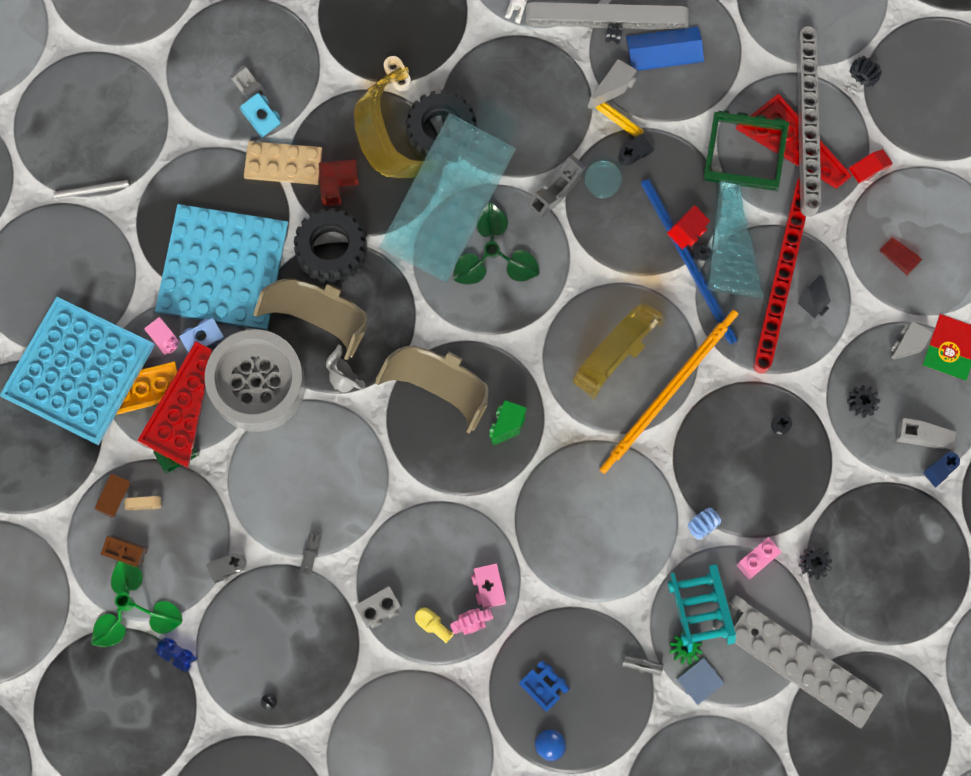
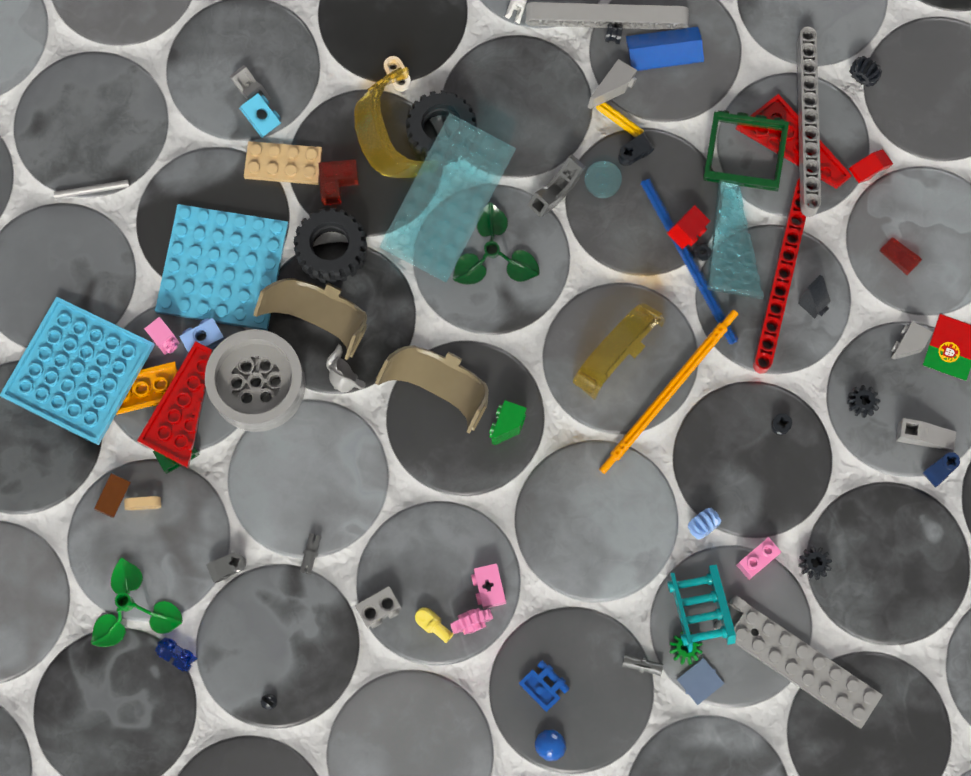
(123, 550): reddish brown hinge -> none

